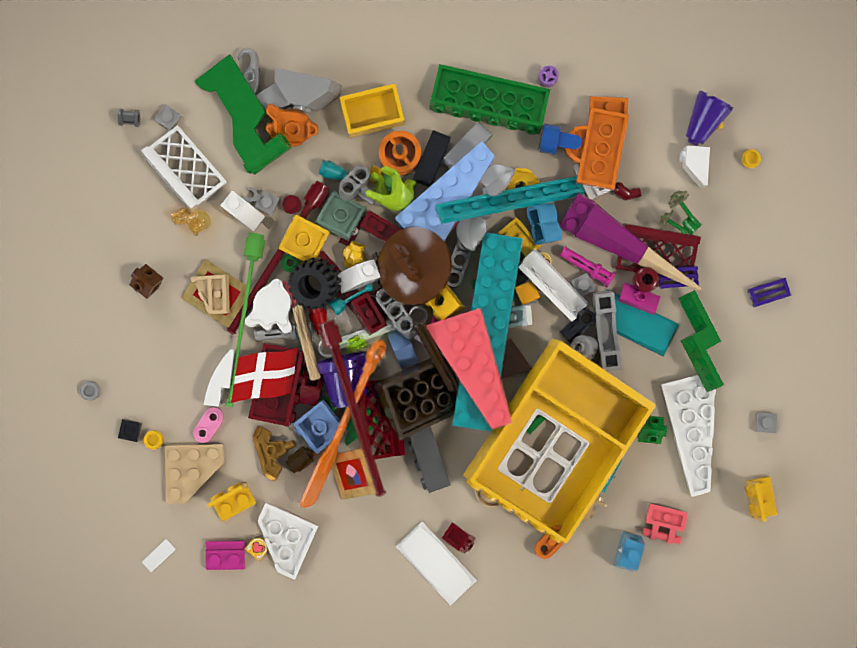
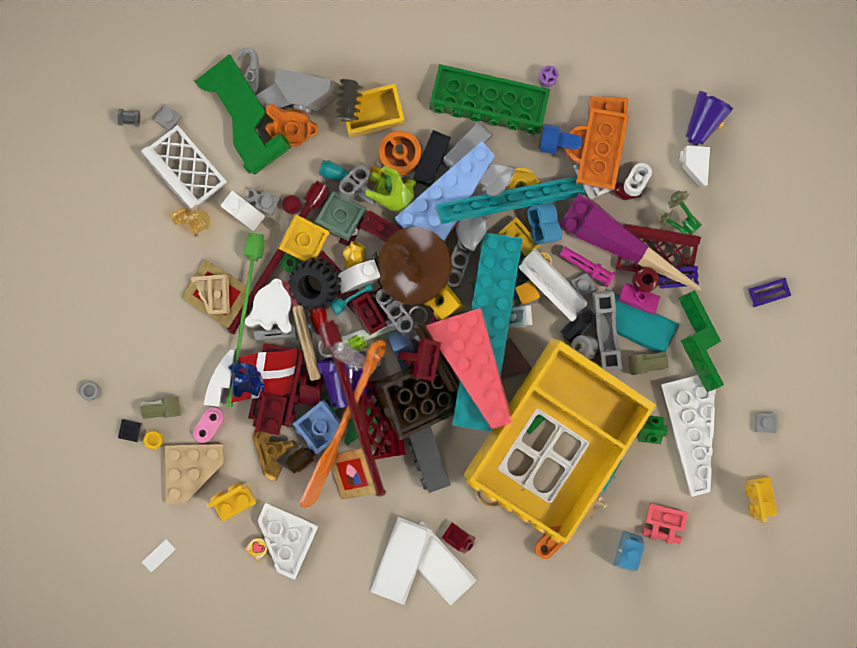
(145, 281): reddish brown brick -> none
(166, 407): none -> olive piece
(225, 555): dark pink plate -> none
(246, 382): none -> clear blue helmet
(270, 413): none -> dark red bracket
(348, 100): none -> clear smoke piece
(349, 356): none -> clear plate
(401, 560): none -> white piece
(425, 361): none -> dark red bracket
(636, 180): none -> white plate
(643, 363): none -> olive piece
(751, 158): yellow plate -> none

